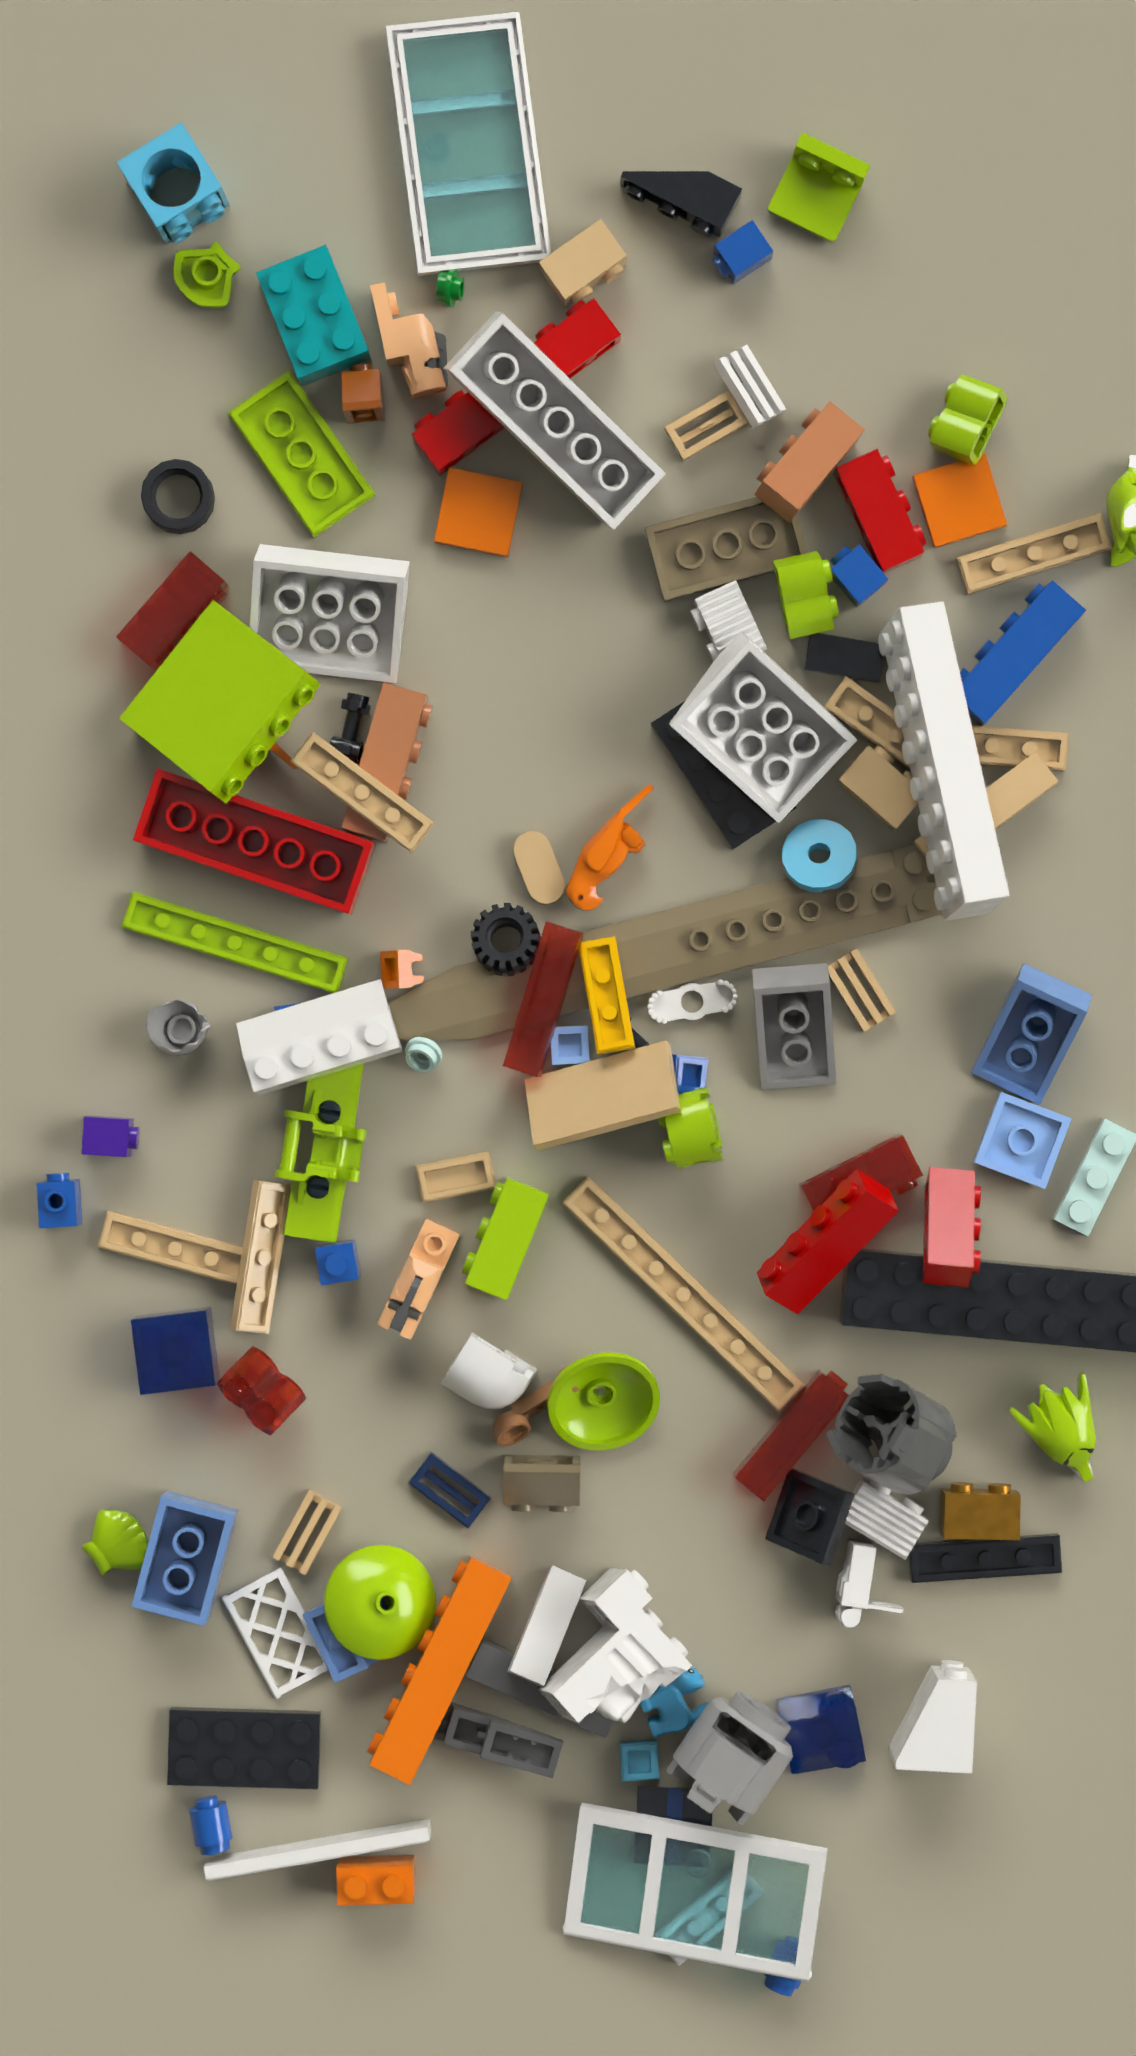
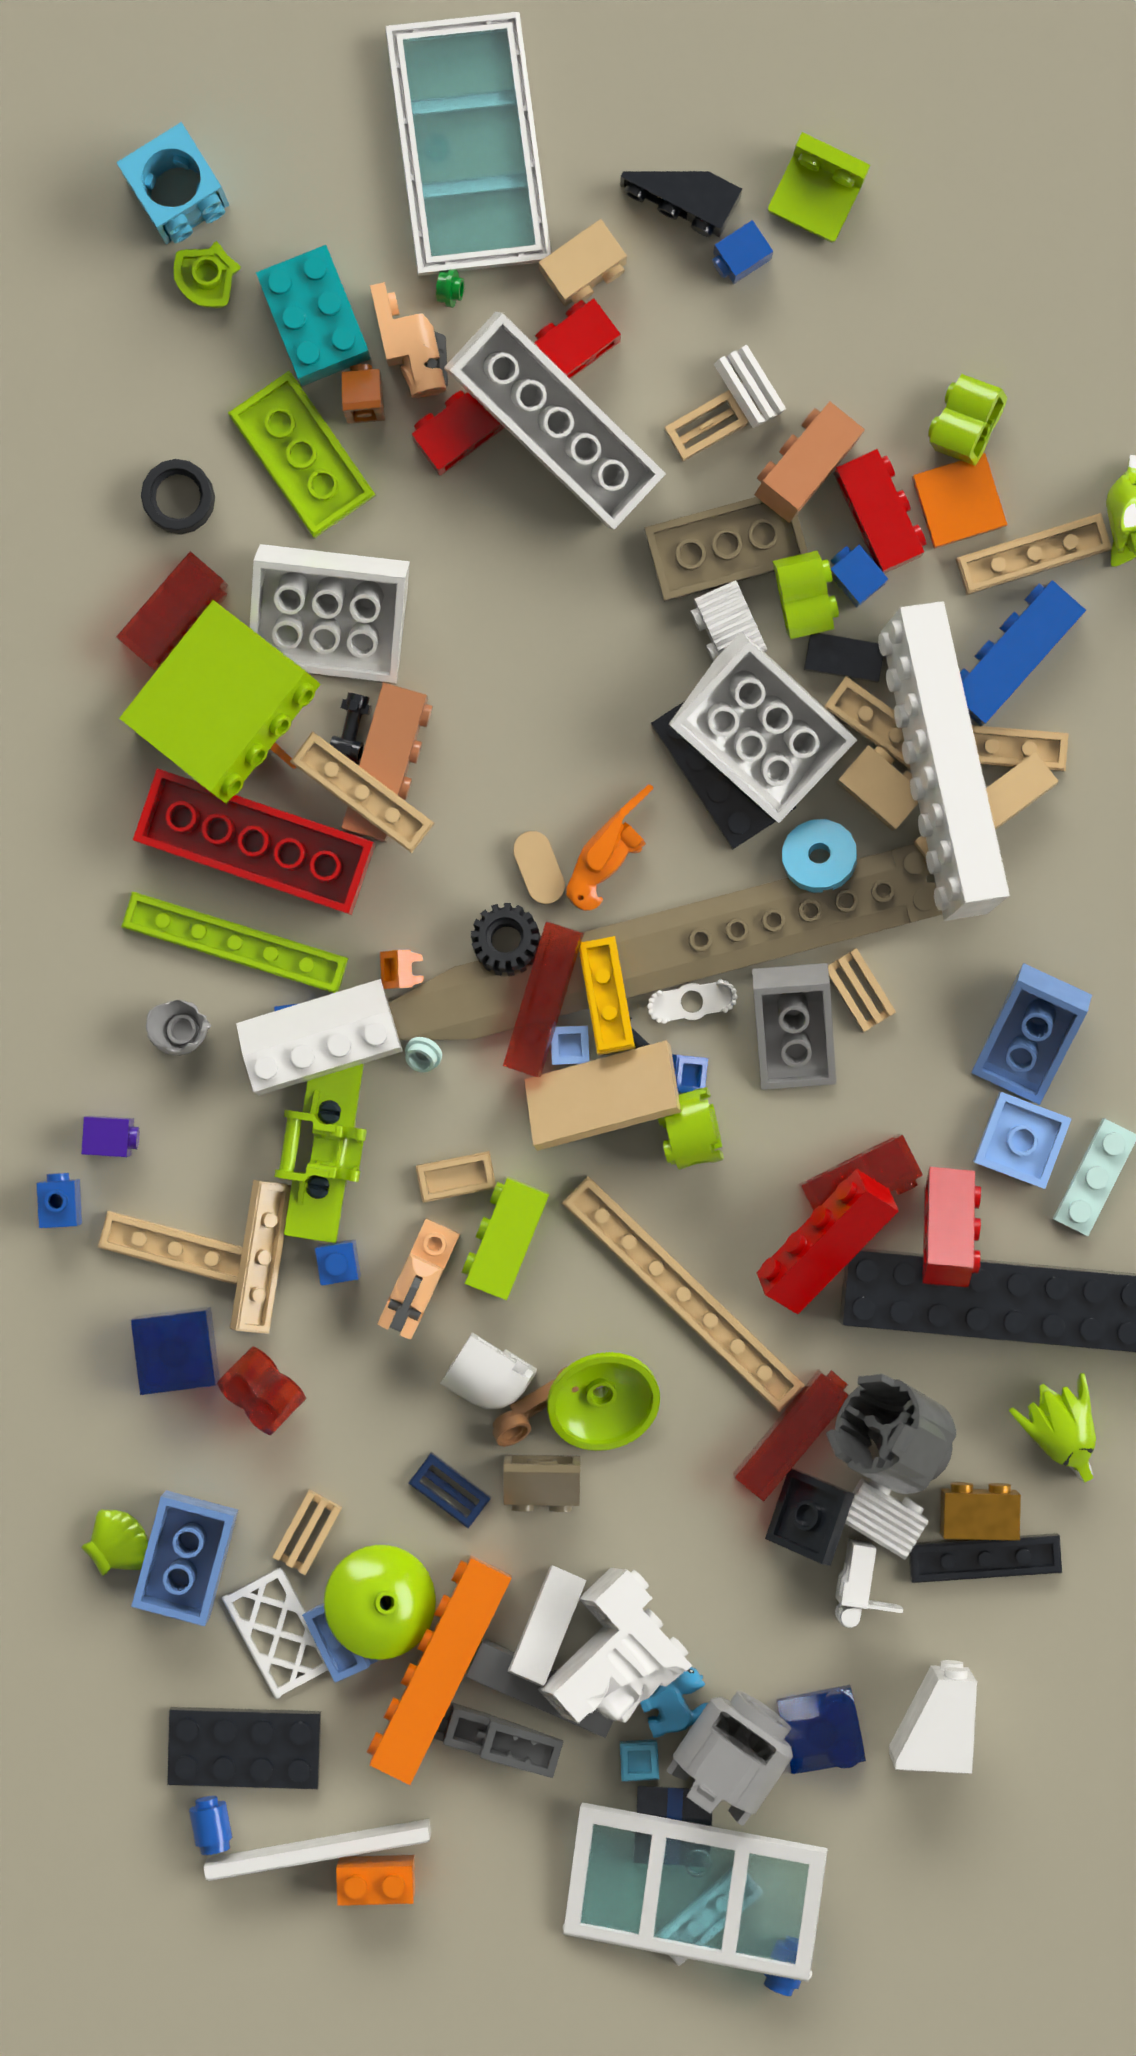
(478, 512): orange tile -> none

